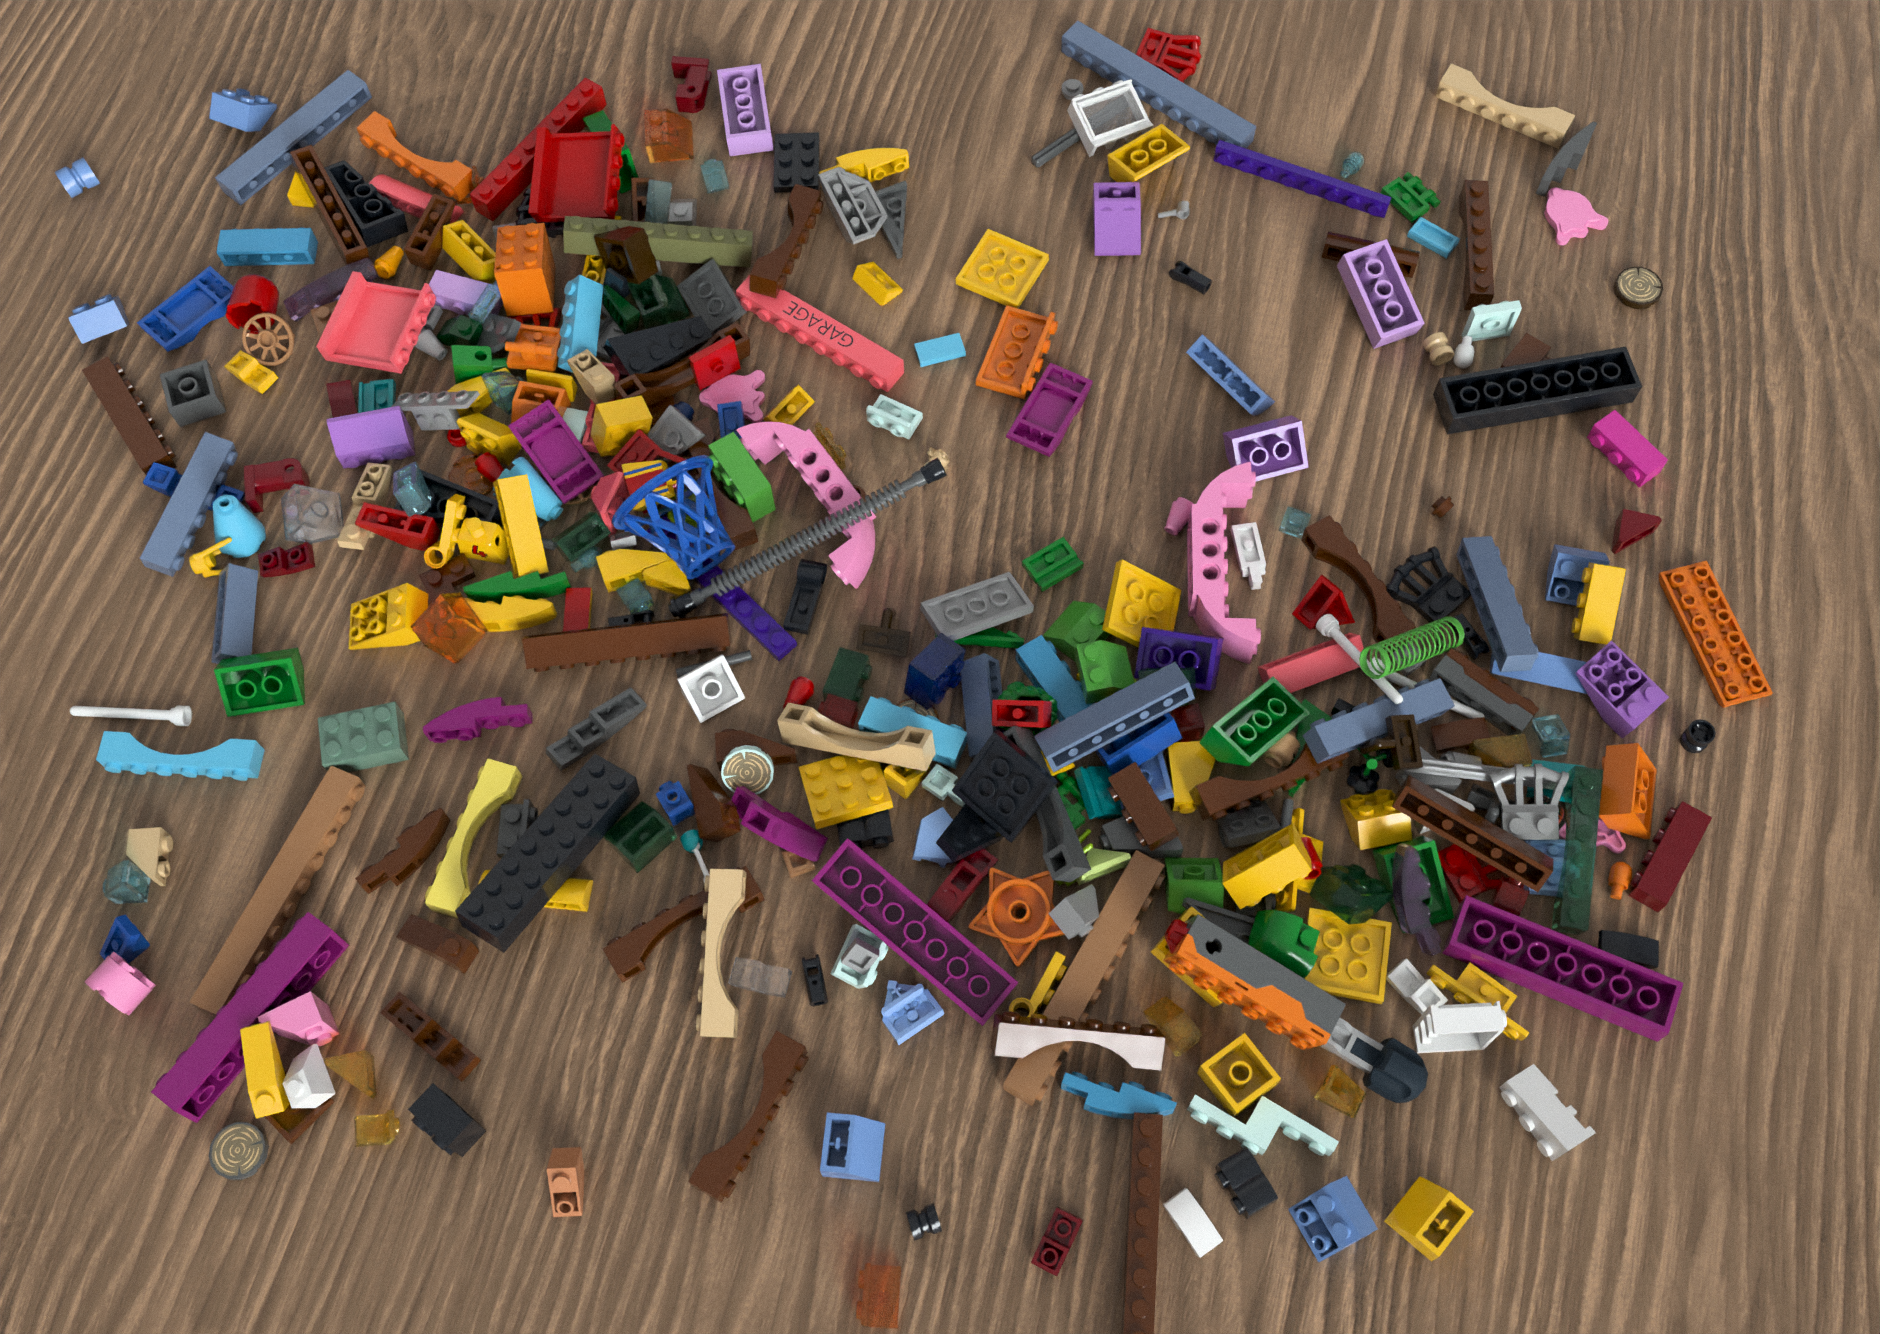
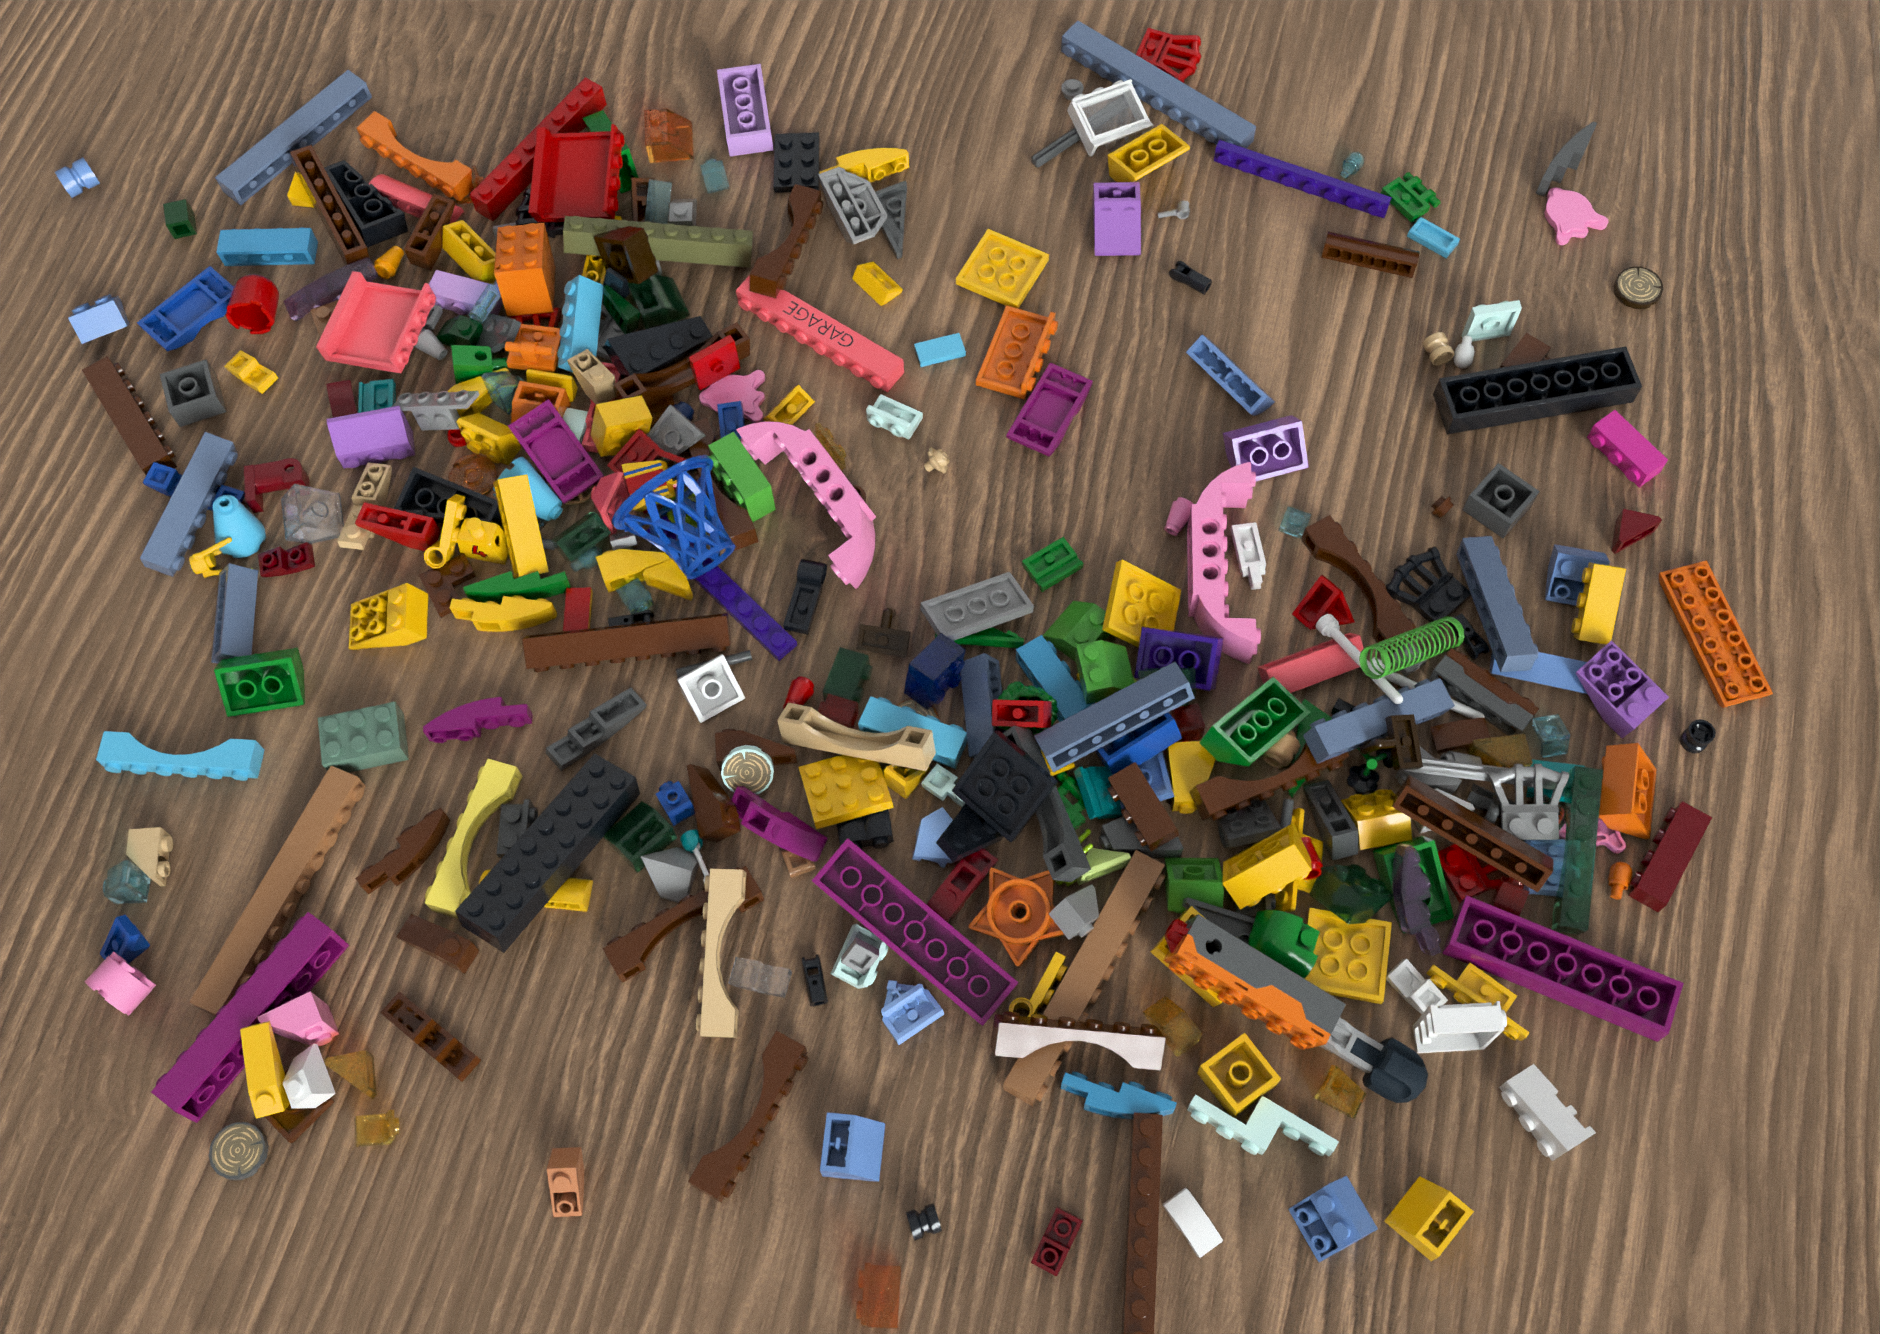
(179, 715): white piece -> none
(180, 219): none -> dark green brick
(241, 109): medium blue slope -> none
(269, 339): medium nougat wheel -> none
(411, 490): clear light blue slope -> none
(448, 1122): black brick -> none
(449, 627): clear orange slope -> none
(489, 466): red cone -> none
(672, 872): none -> light grey slope
(695, 85): dark red piece -> none
(712, 297): dark grey plate -> none
(722, 583): dark grey hose -> none
(1246, 1183): black brick -> none
(1332, 820): none -> dark grey slope
(1380, 294): lavender brick -> none
(1475, 214): reddish brown arch -> none
(1500, 500): none -> dark grey brick
(1543, 124): tan arch -> none
(1631, 947): black slope -> none

